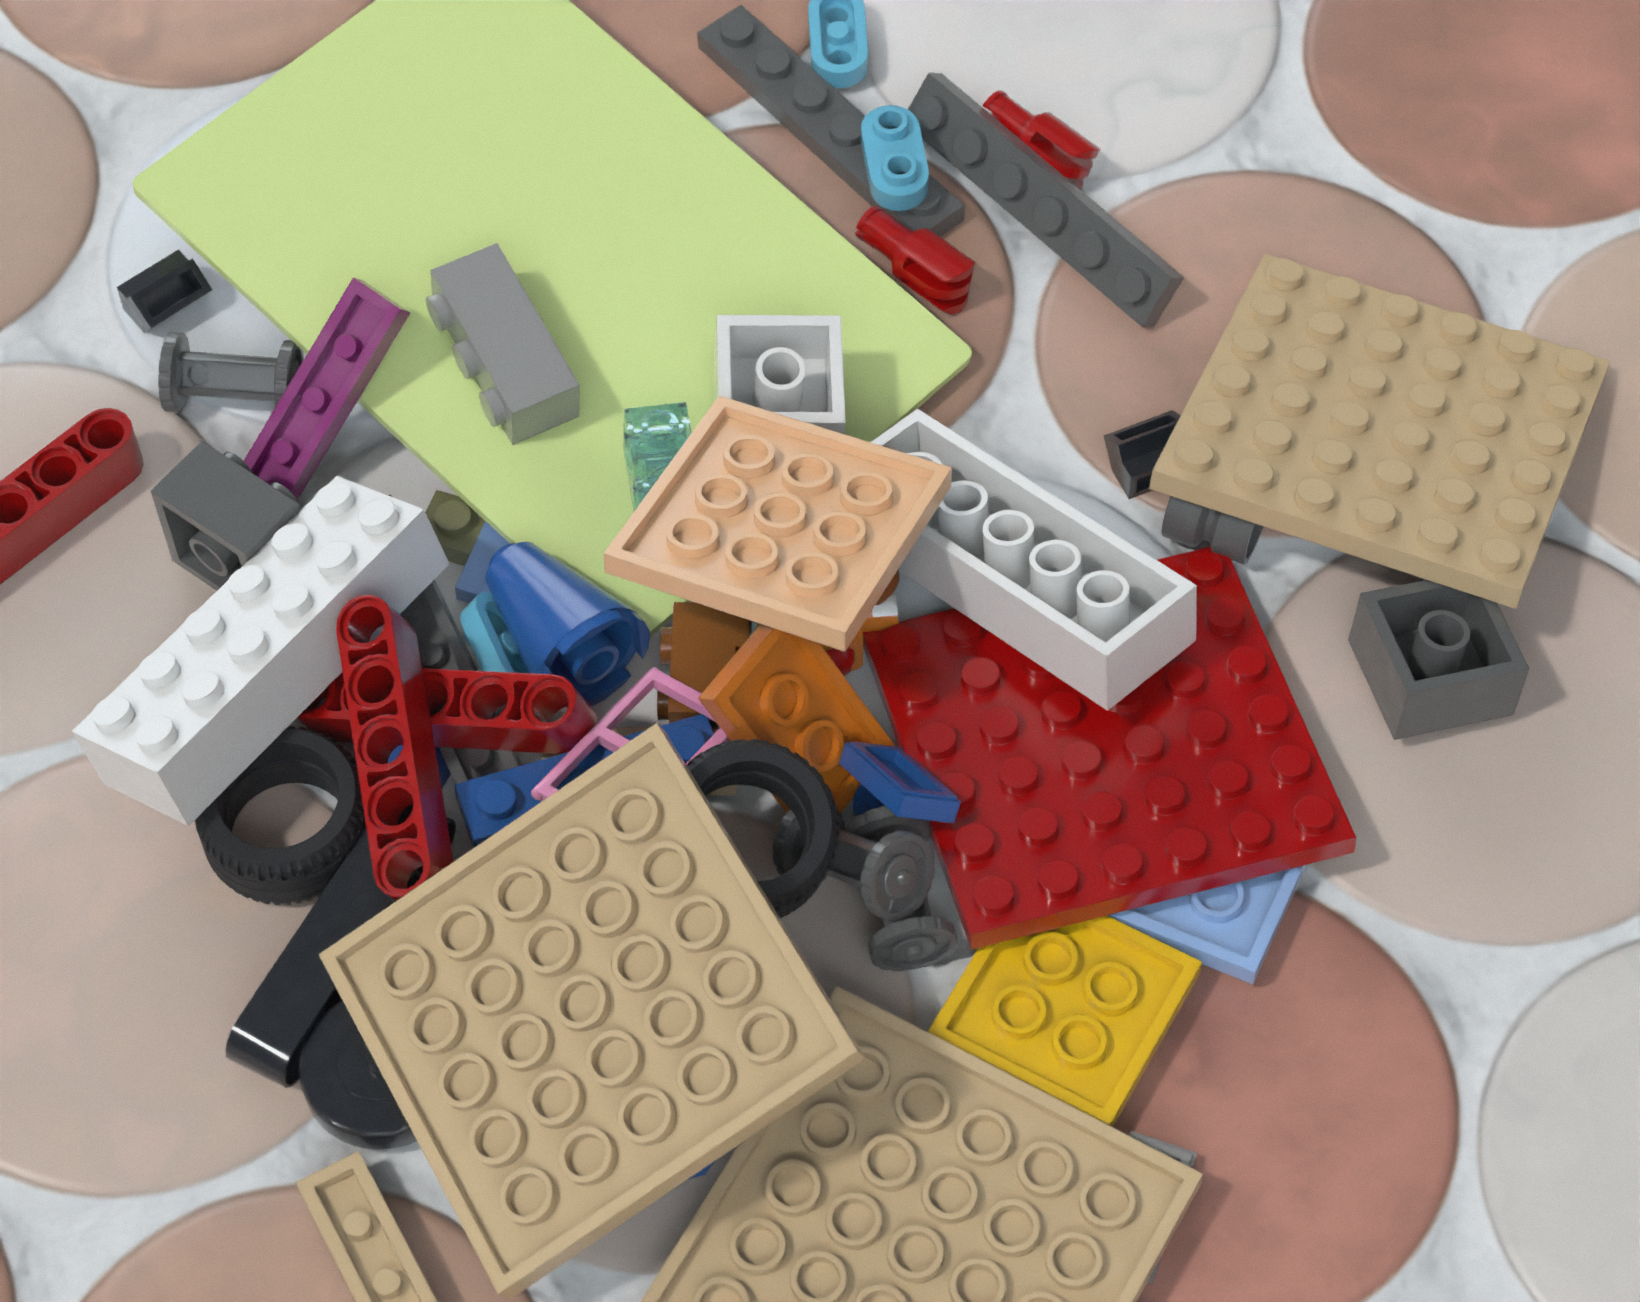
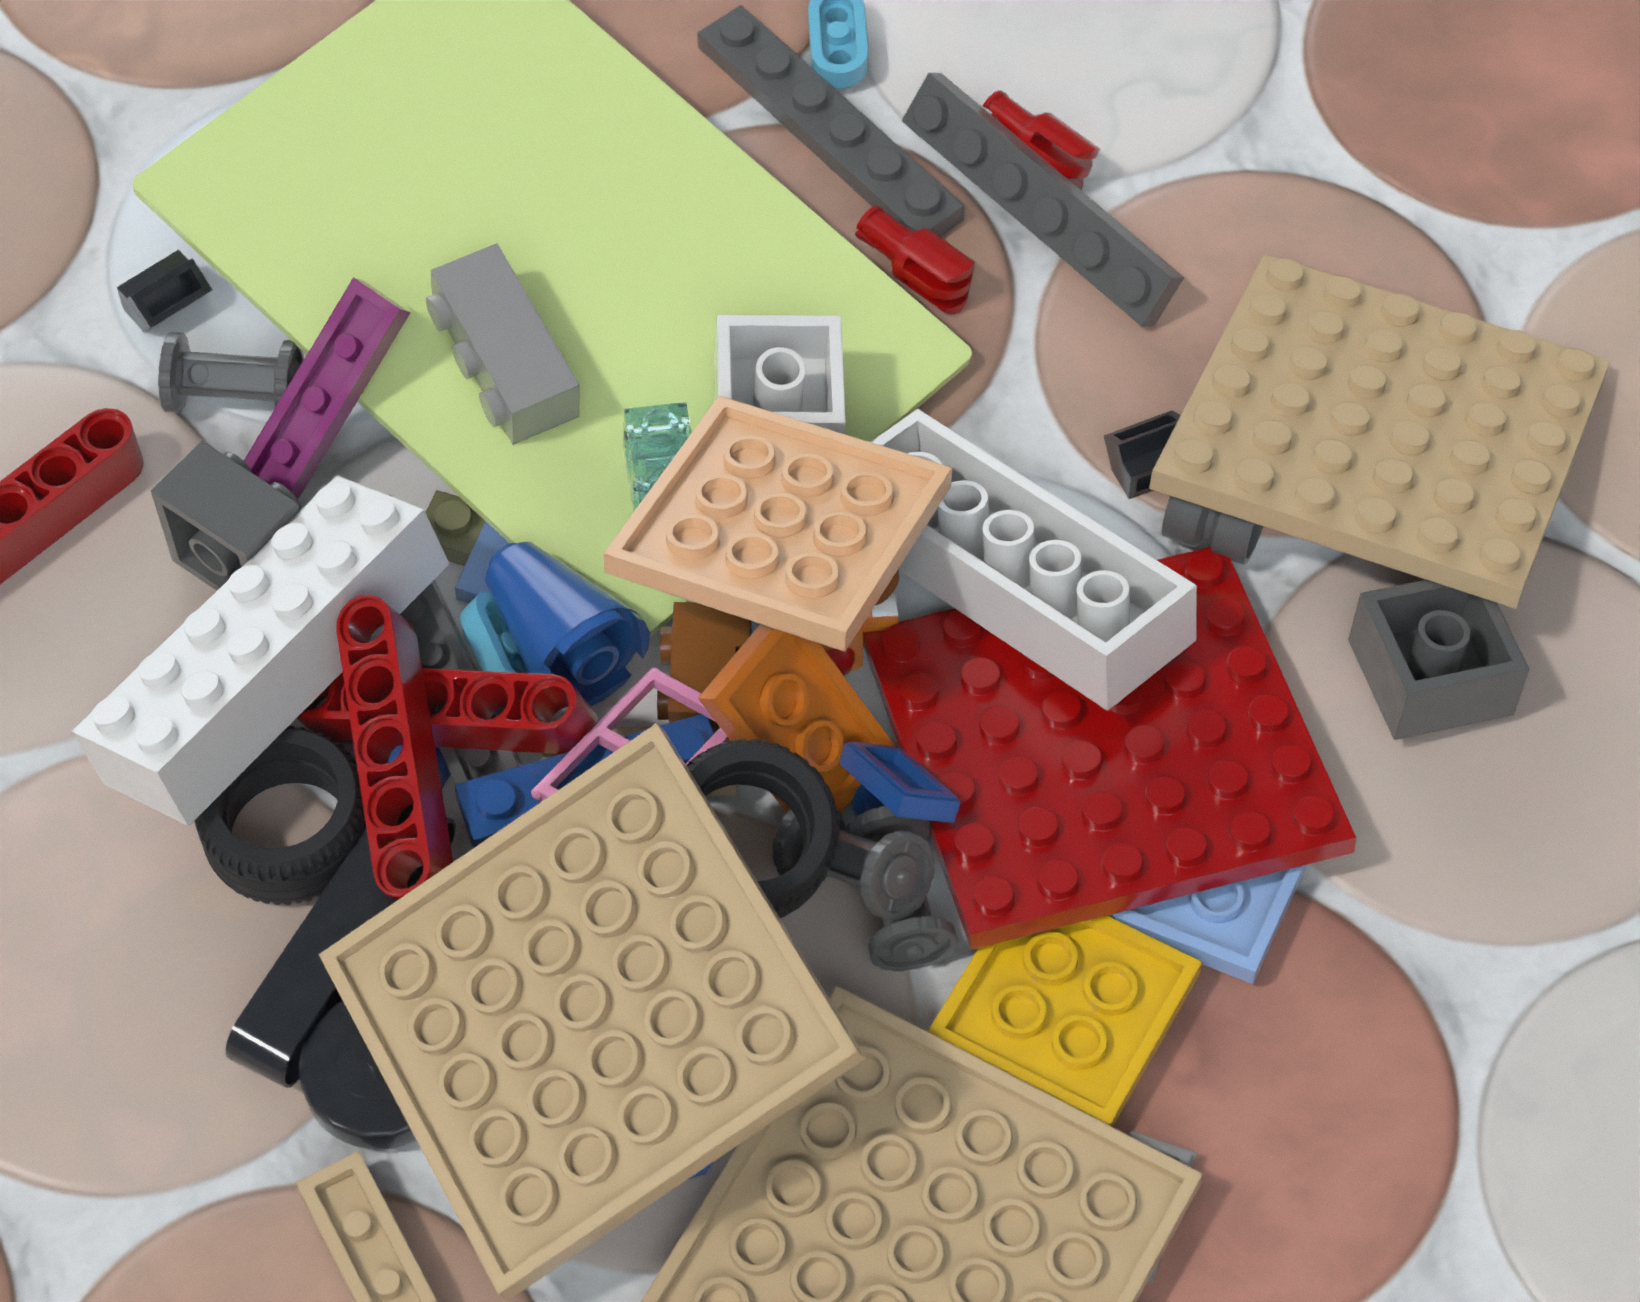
(892, 146): medium azure plate -> none

